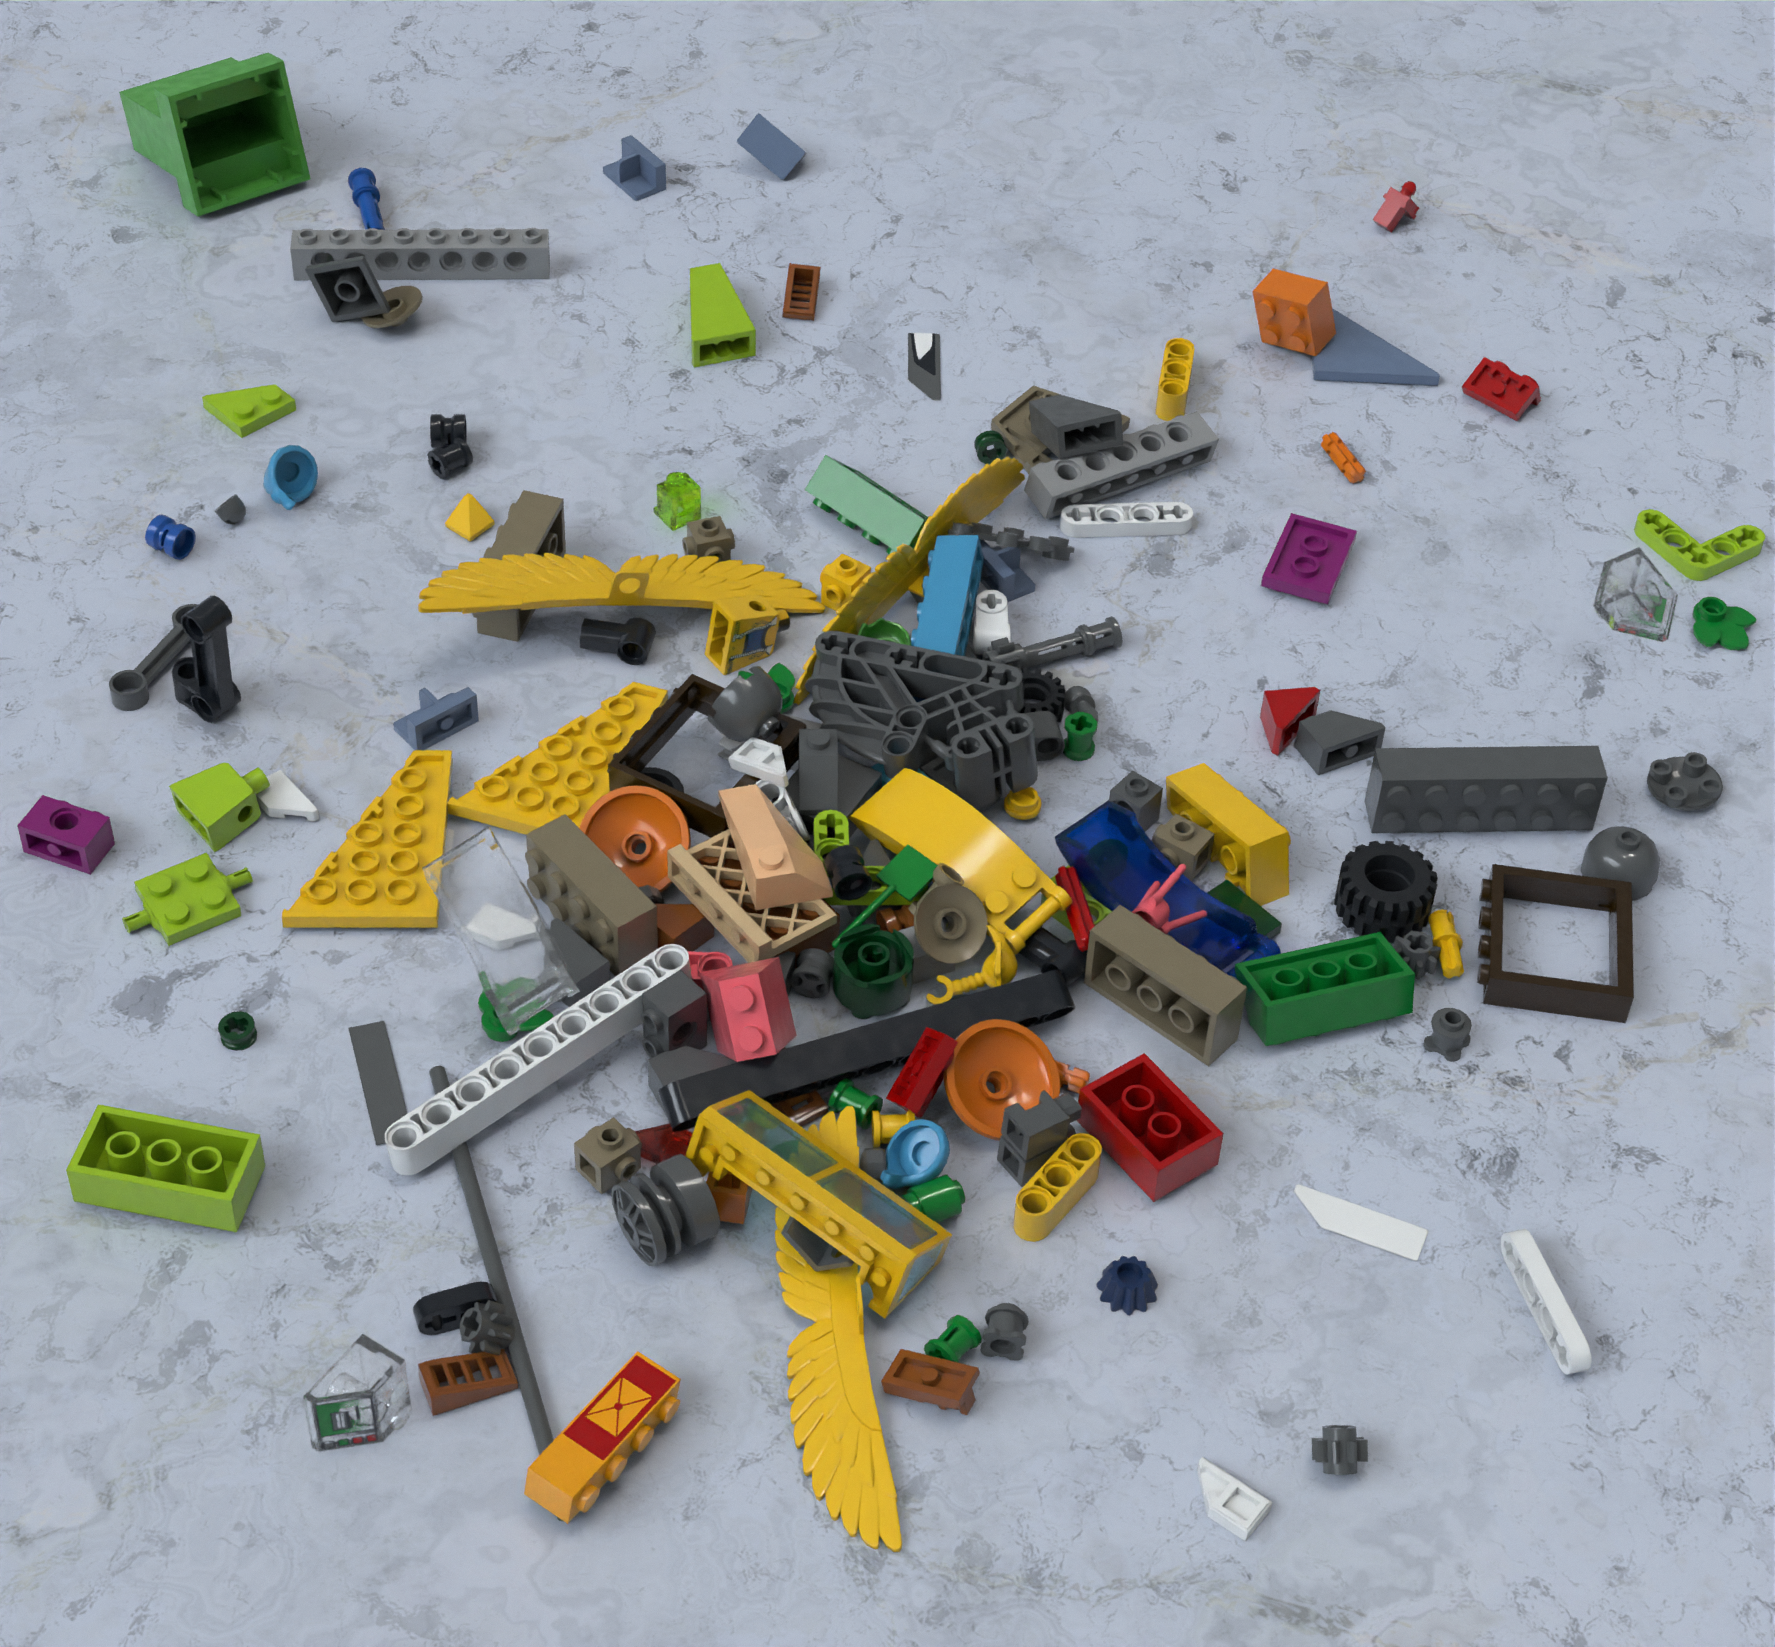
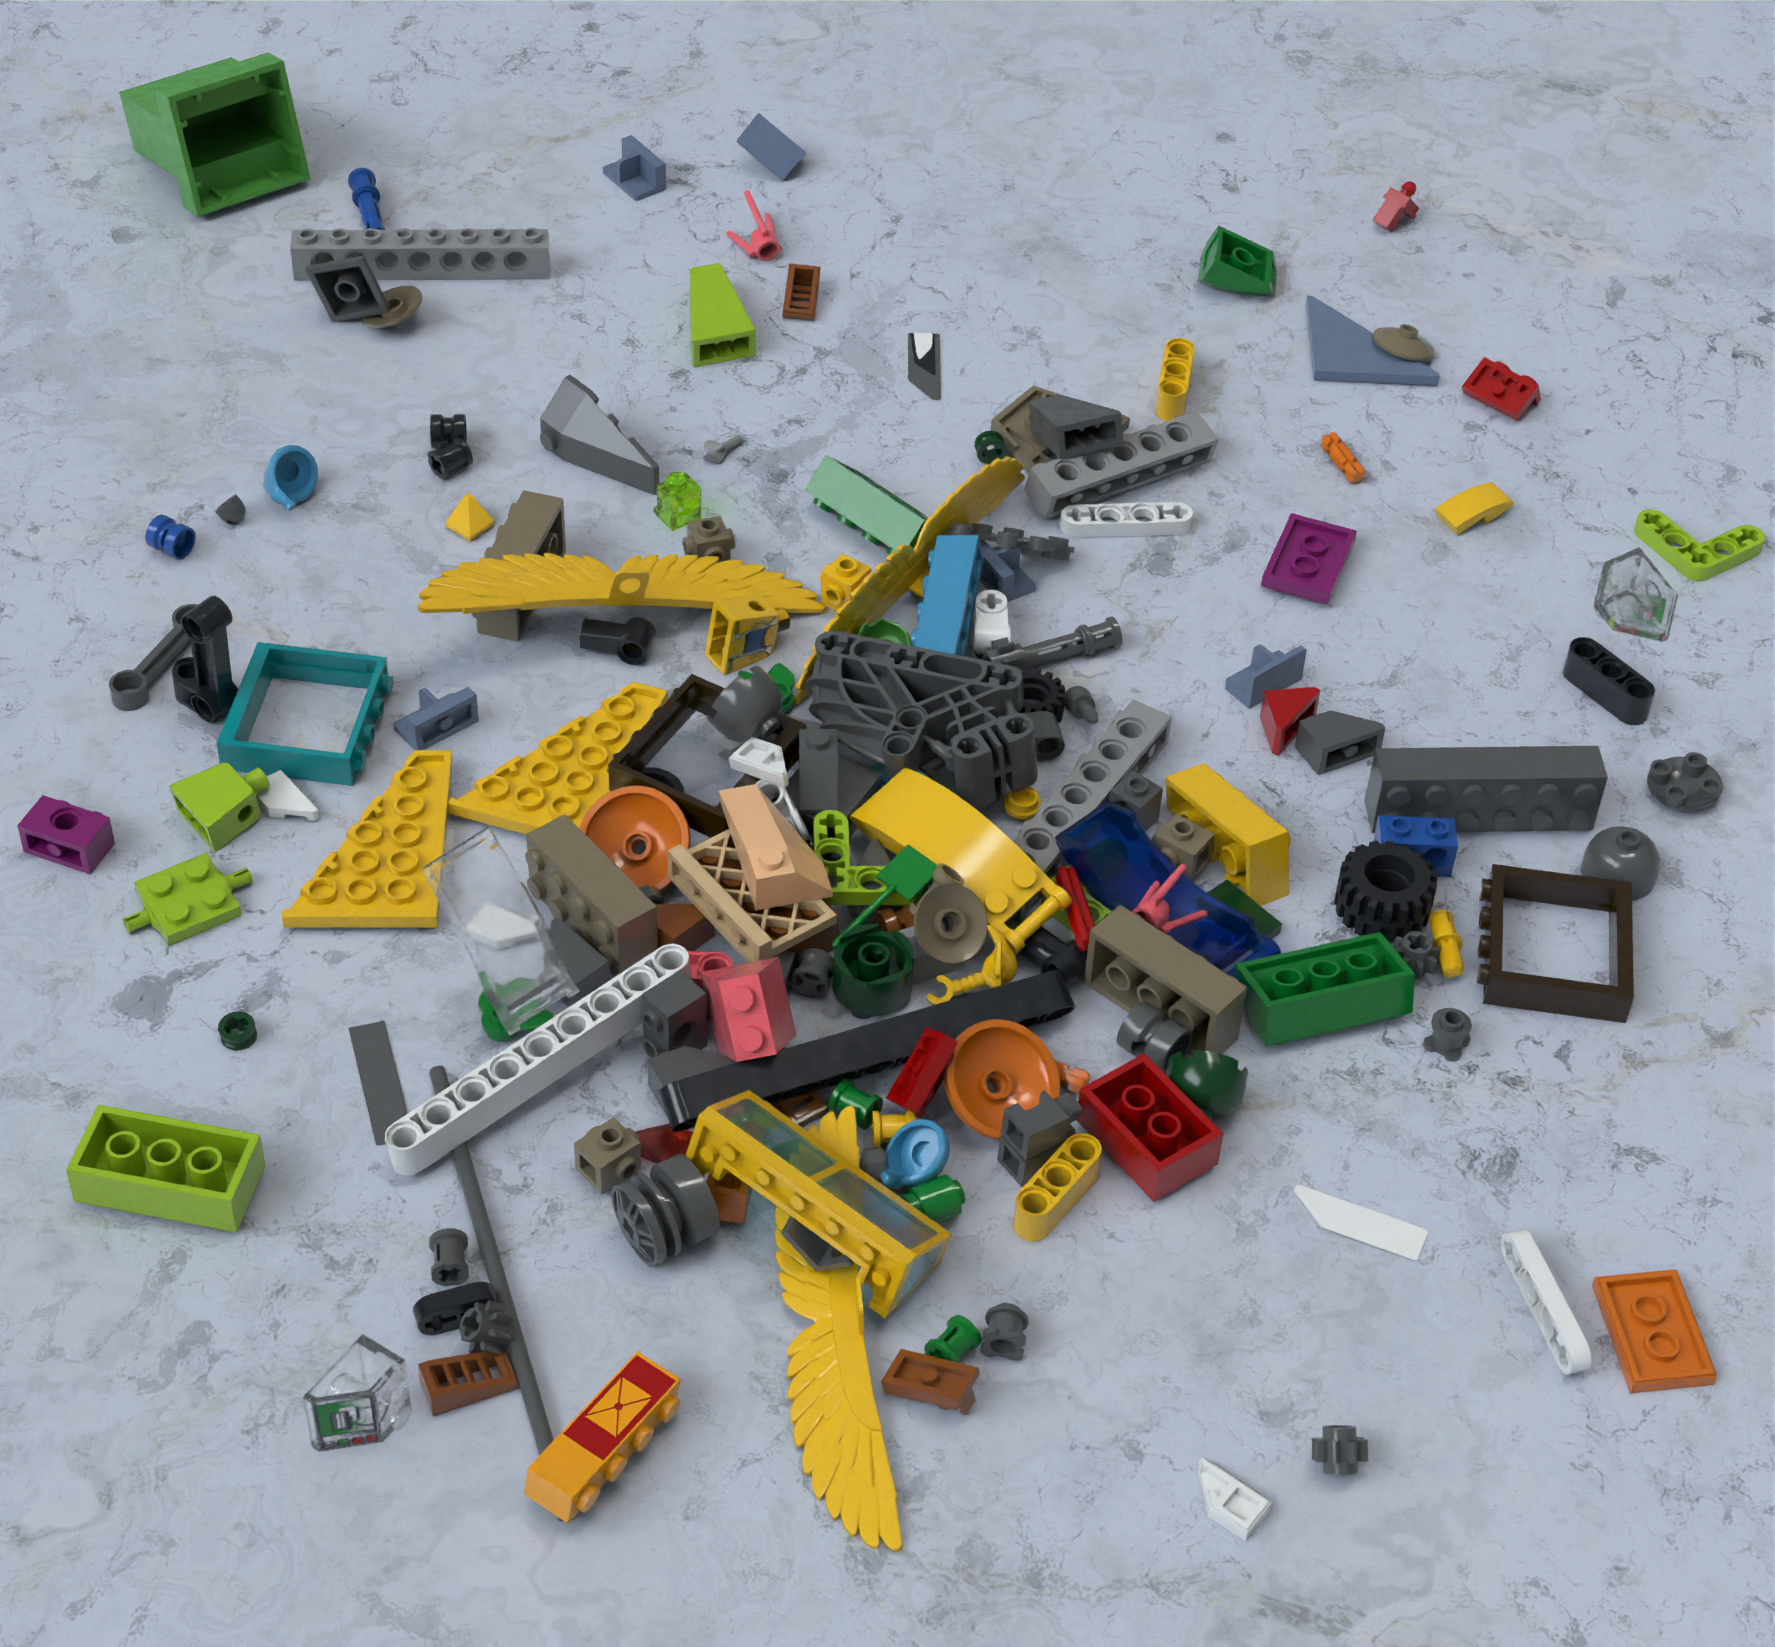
(249, 408): lime wing -> none
(310, 666): none -> teal window
(449, 1257): none -> dark grey bush
(586, 437): none -> wedge
(718, 451): none -> light grey hand
(763, 240): none -> coral plant
(848, 873): black wheel -> none
(1079, 741): green bush -> none
(1127, 745): none -> light grey brick
(1127, 1285): dark blue piece -> none
(1149, 1033): none -> dark grey wheel
(1209, 1081): none -> dark green cylinder
(1237, 265): none -> green slope
(1266, 673): none -> sand blue panel
(1294, 312): orange brick -> none
(1403, 343): none -> dark tan dish
(1430, 836): none -> blue brick
(1470, 506): none -> yellow slope
(1608, 681): none -> black beam
(1654, 1331): none -> orange tile
(1721, 624): green plate -> none

